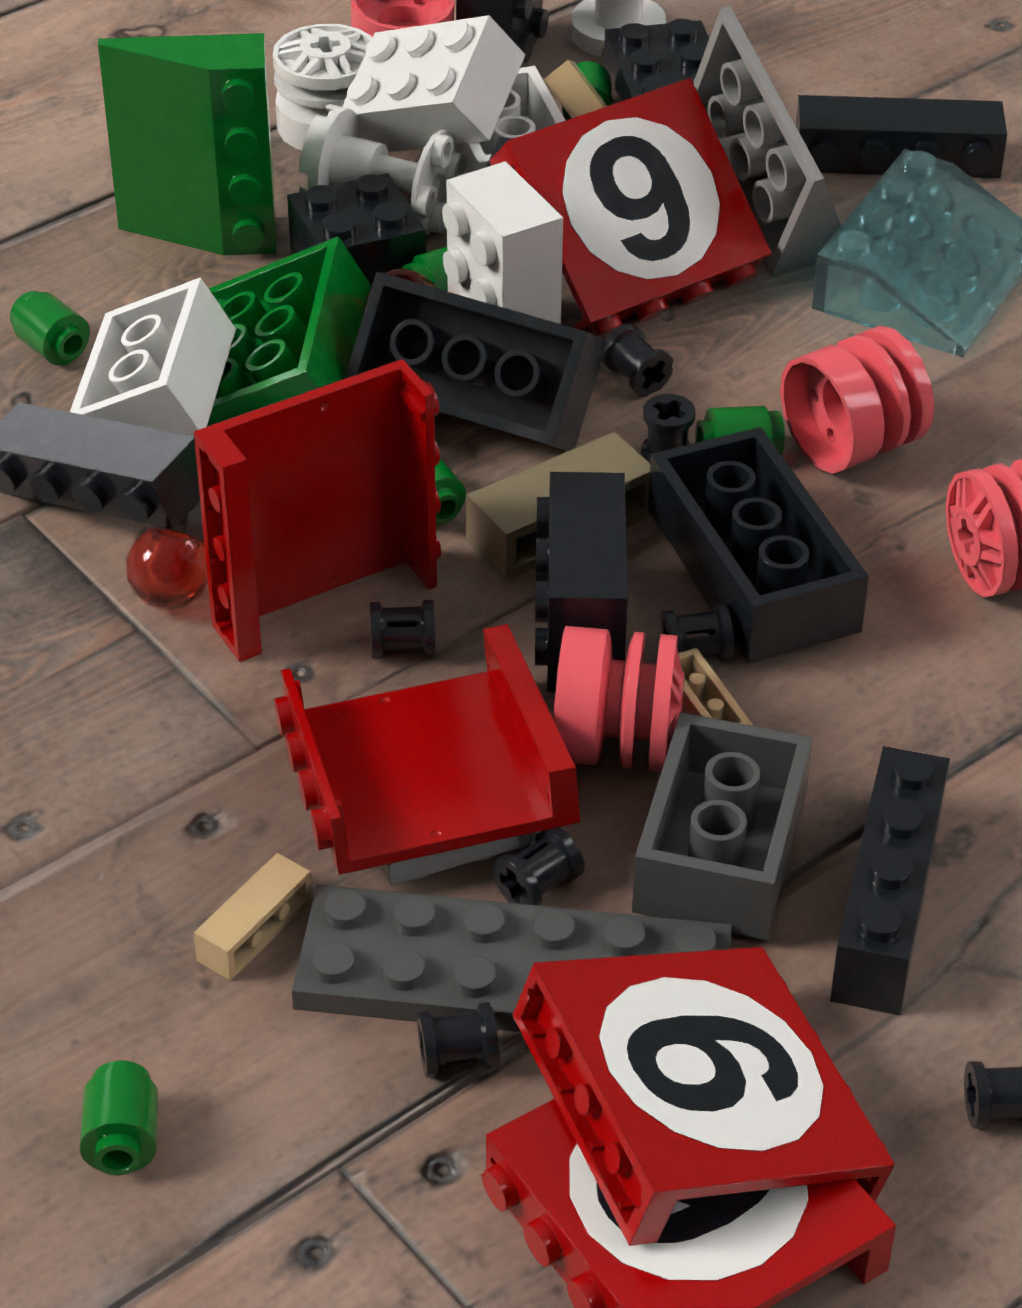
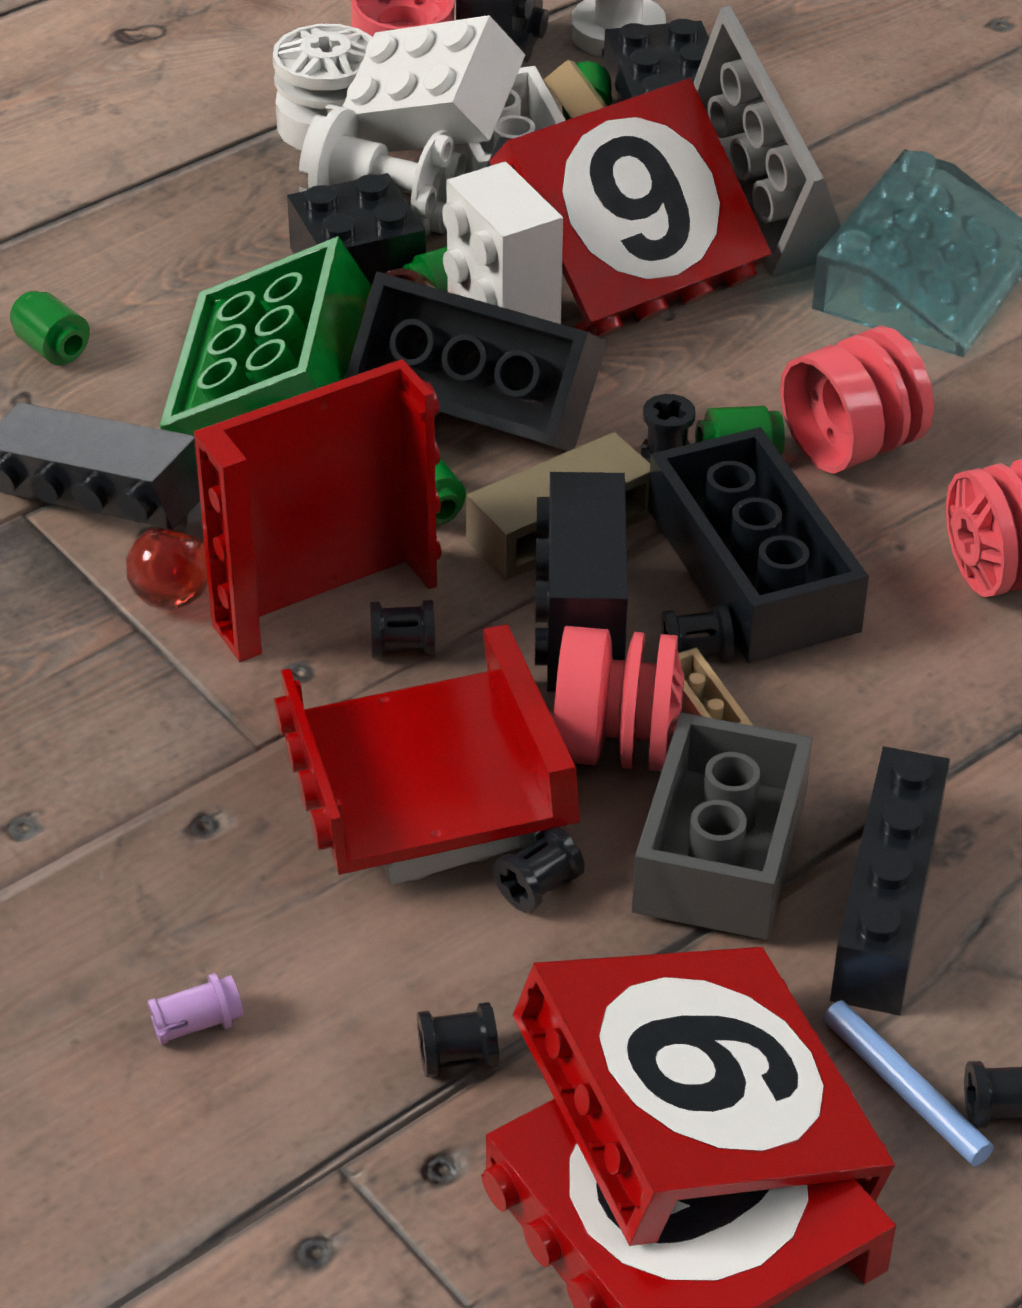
(119, 1118): green brick -> none
(158, 361): white brick -> none
(191, 140): green slope -> none
(196, 1009): none -> lavender pin
(253, 916): tan piece -> none
(447, 954): dark grey plate -> none
(643, 366): black bush -> none
(872, 132): black brick -> none
(908, 1083): none -> light blue bar

